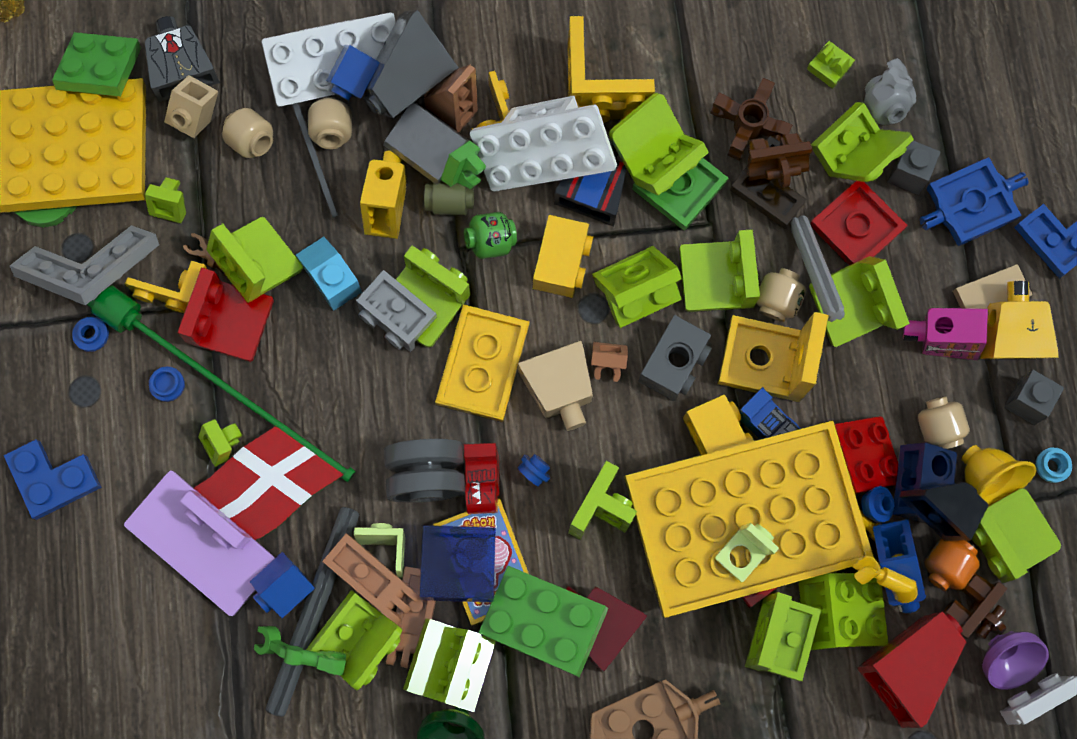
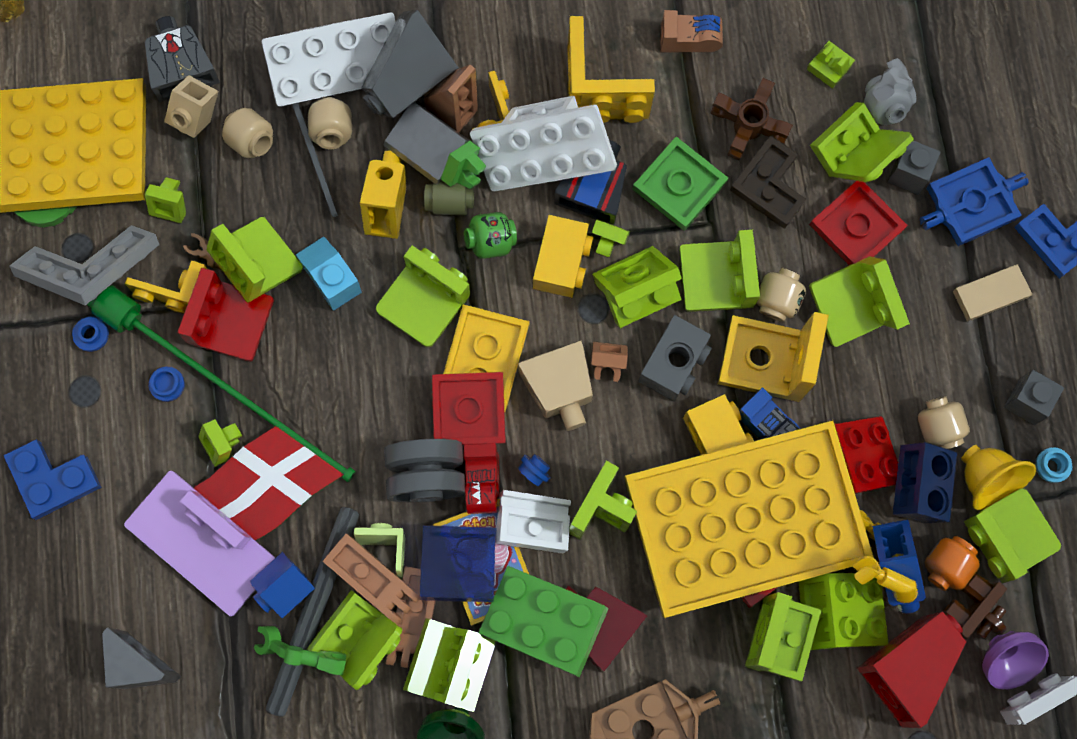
(96, 64): bright green plate -> none
(132, 664): none -> flat silver slope
(352, 73): blue brick -> none
(395, 311): light grey bracket -> none
(469, 407): none -> red plate
(533, 522): none -> white plate
(610, 235): none -> lime tile
(655, 145): lime bracket -> none
(690, 33): none -> nougat leg
(758, 543): yellowish green bracket -> none
(779, 161): reddish brown hips -> none
(817, 268): light grey axle -> none
(878, 504): blue plate -> none
(948, 509): black slope -> none
(962, 328): dark pink torso -> none
(1020, 327): yellow torso -> none

